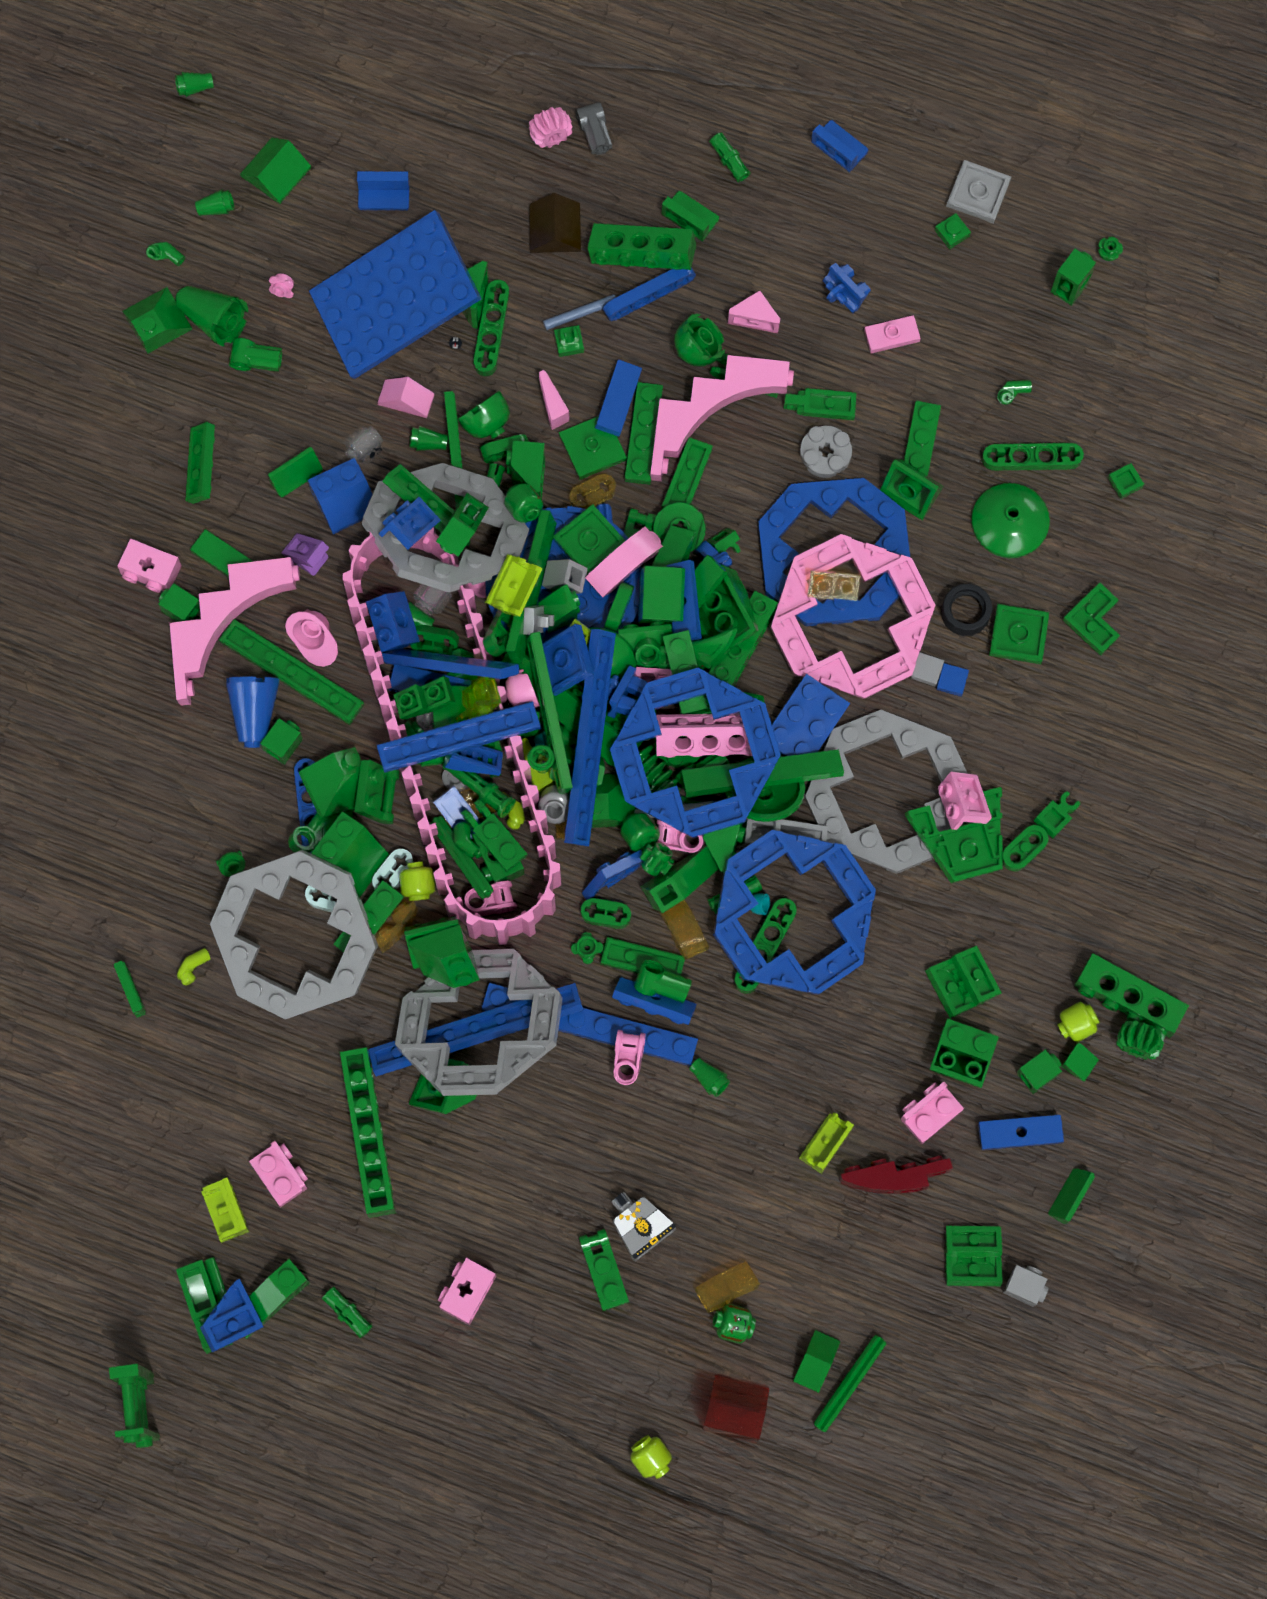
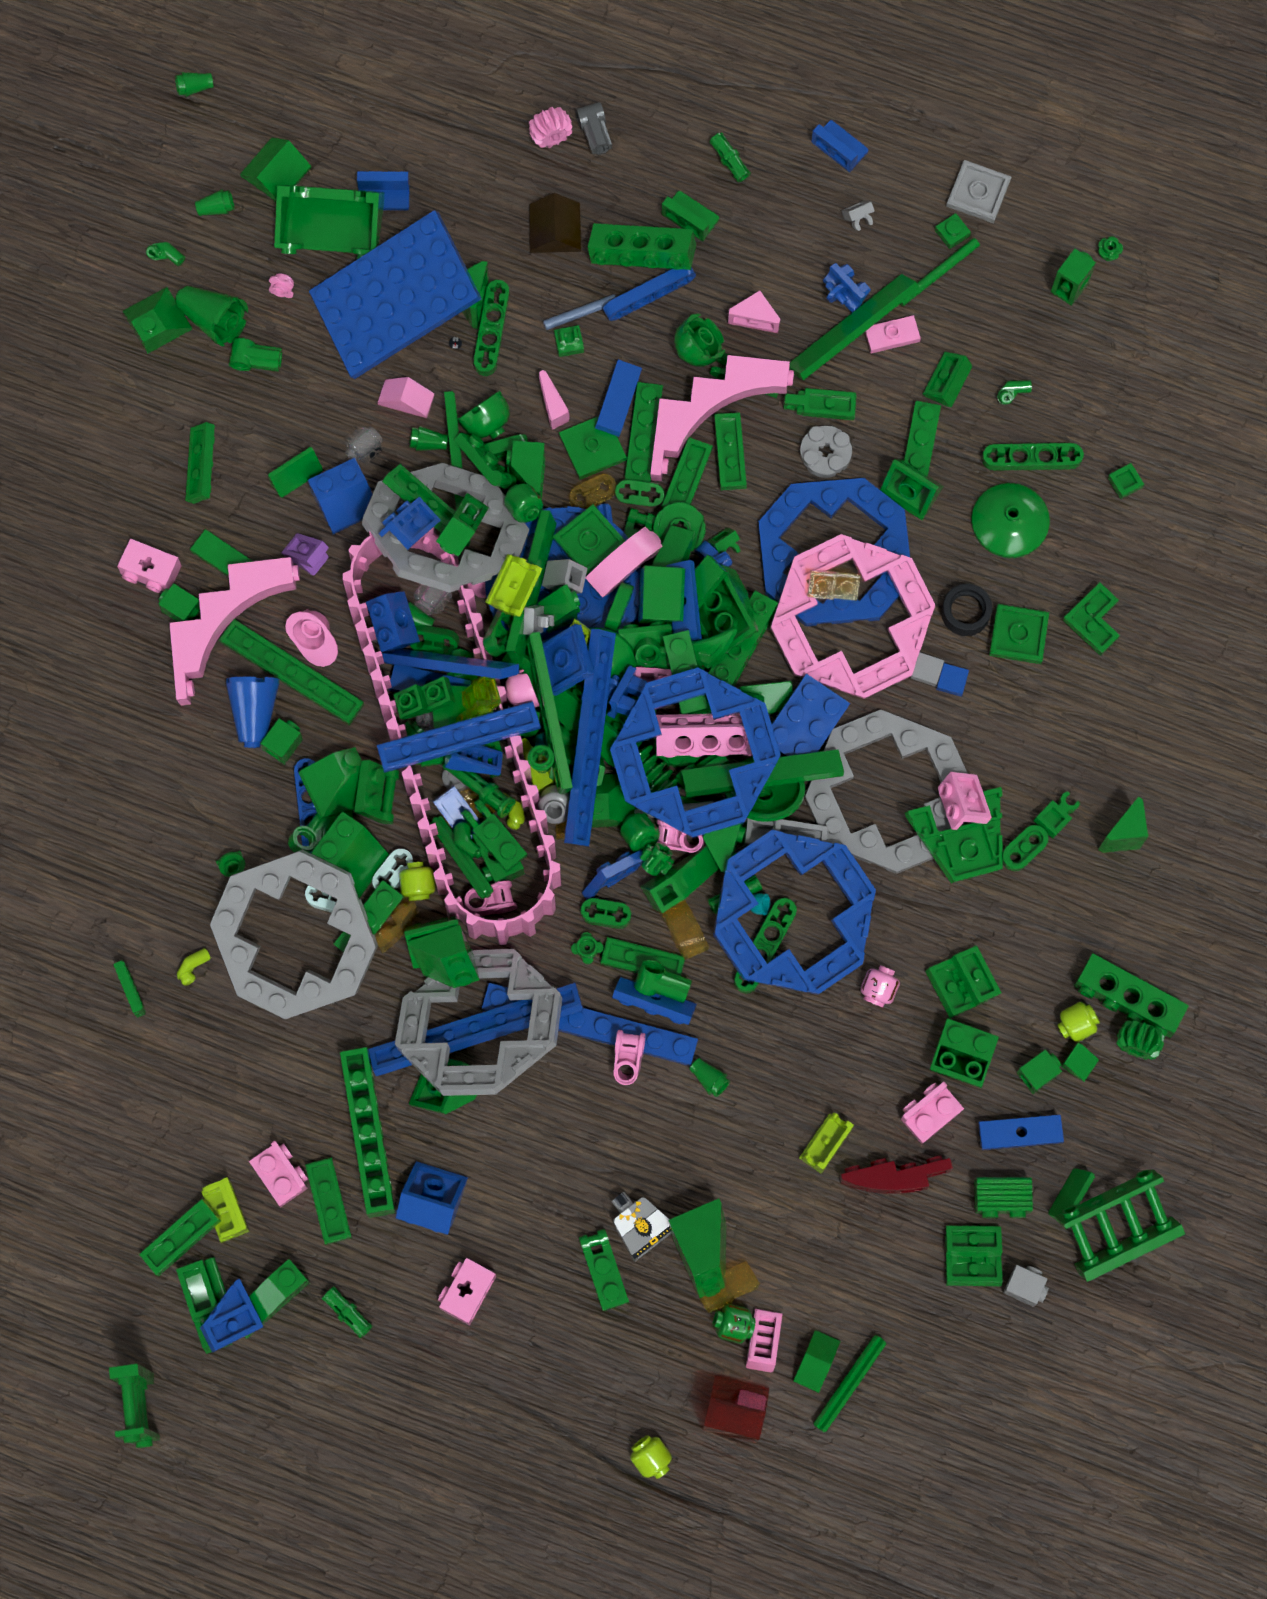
(180, 1237): none -> green plate
(327, 219): none -> green windscreen
(328, 1201): none -> green tile
(431, 1198): none -> blue slope
(485, 461): none -> green plate
(639, 499): none -> green beam
(702, 1246): none -> green slope
(730, 451): none -> green plate
(761, 1363): none -> bright pink slope
(774, 694): none -> slope
(853, 326): none -> green tile
(857, 212): none -> light grey tile
(880, 986): none -> bright pink head
(943, 268): none -> green bar
(948, 378): none -> green slope
(1003, 1196): none -> green brick
(1129, 831): none -> green slope
(1139, 1242): none -> green fence

